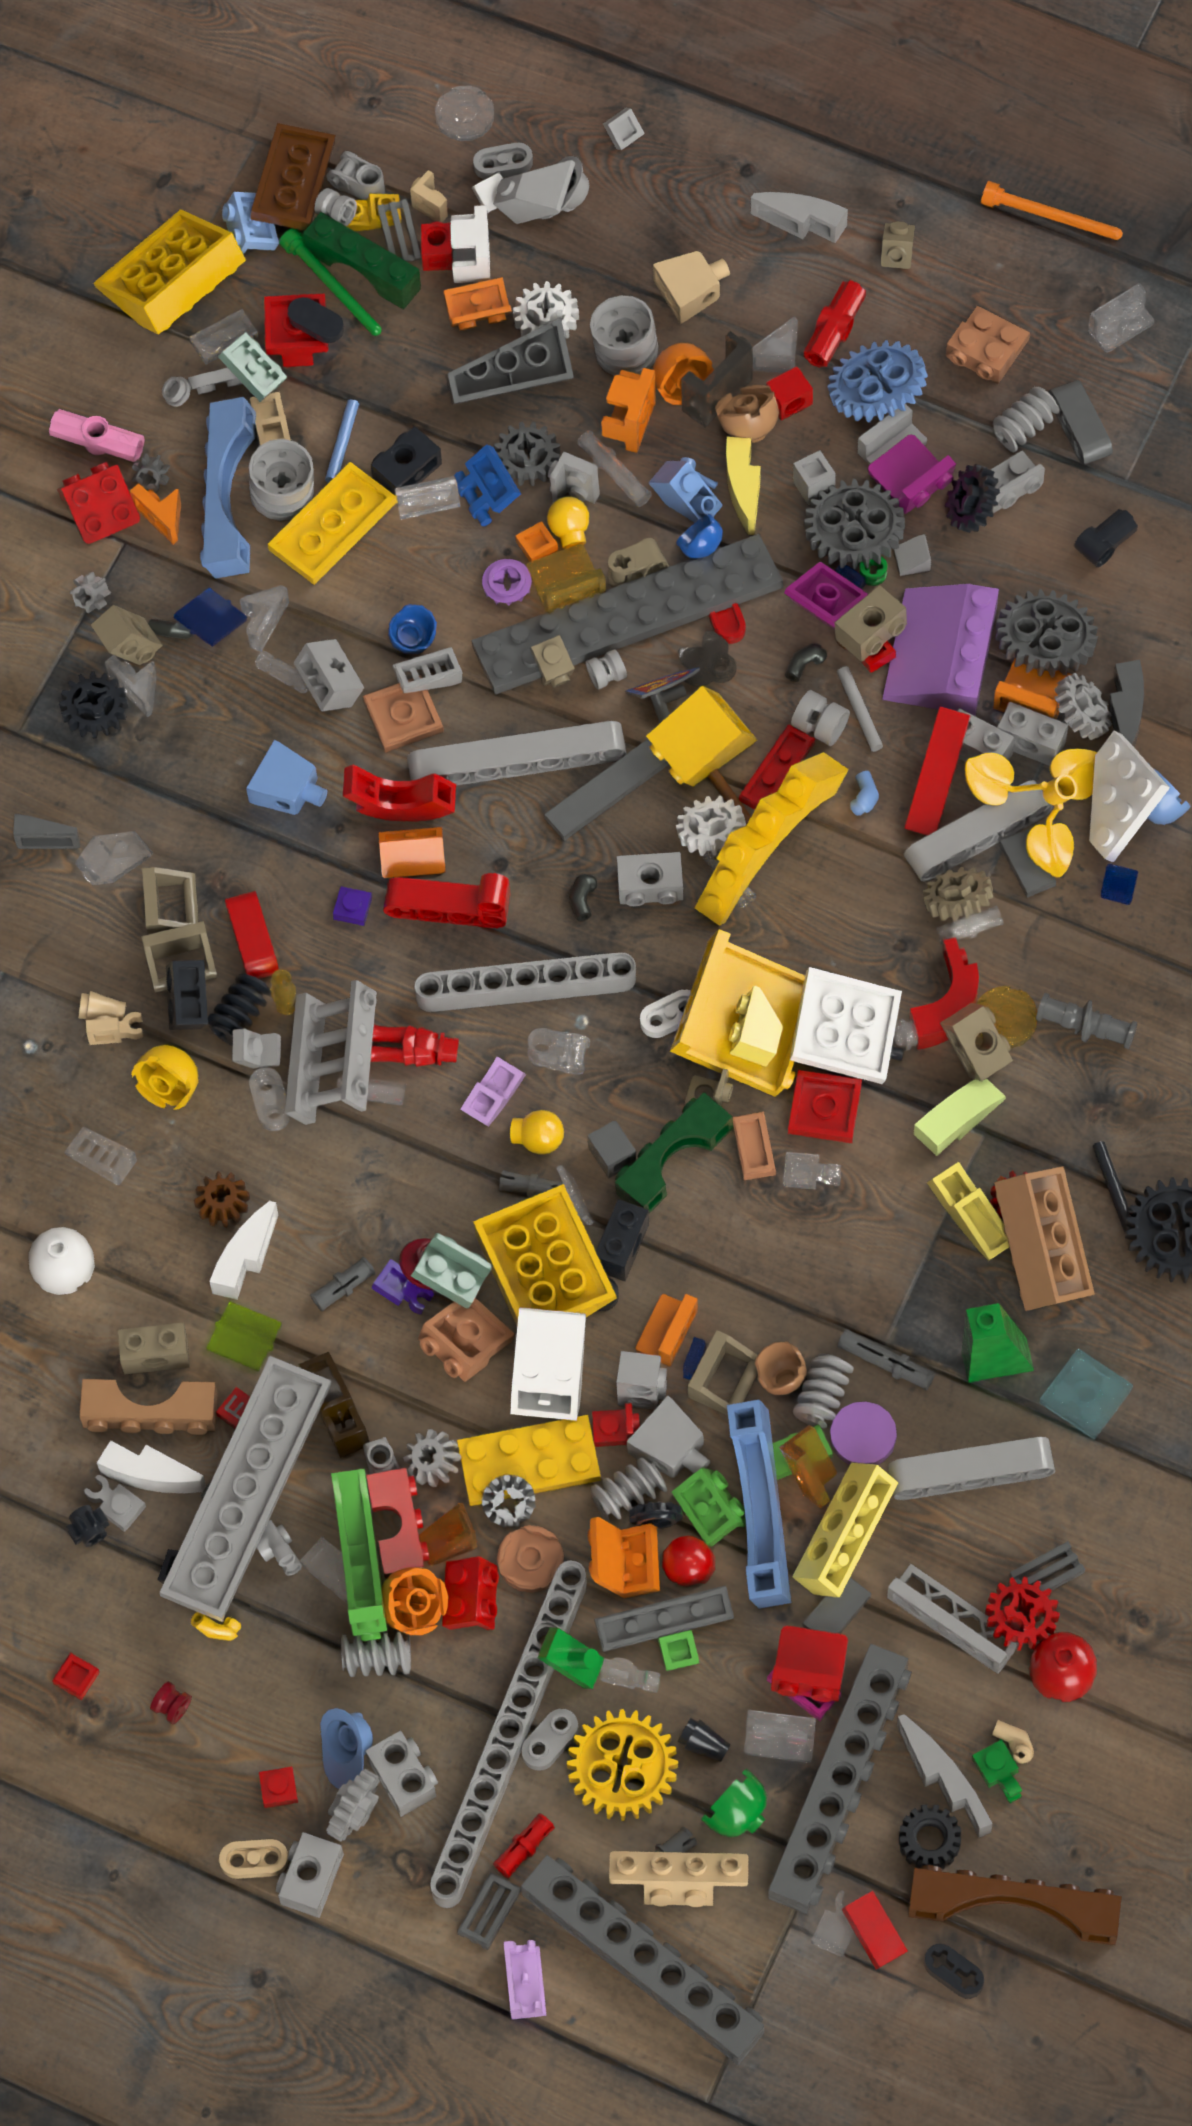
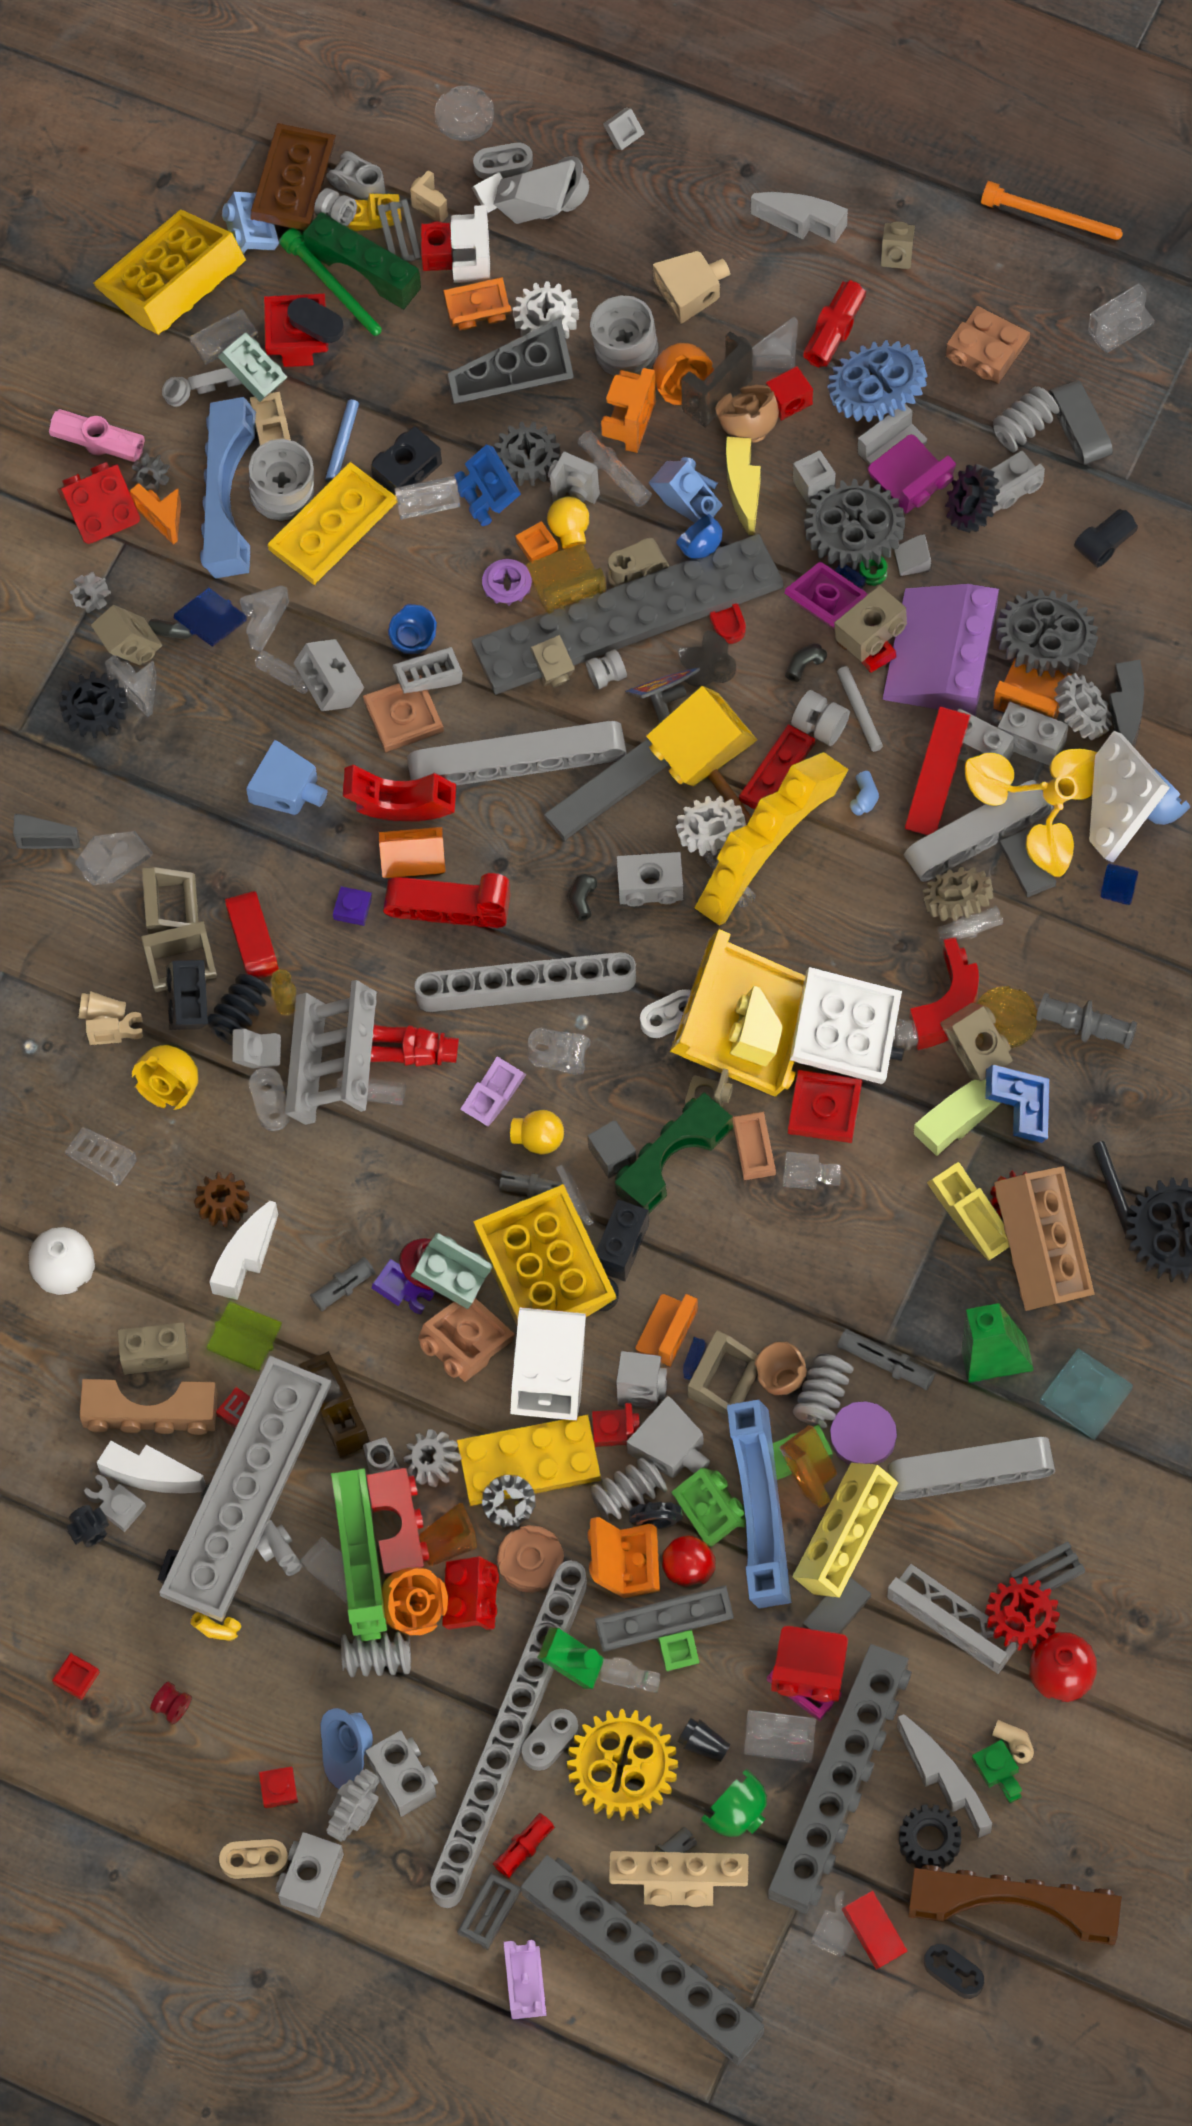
(1027, 1094): none -> plate

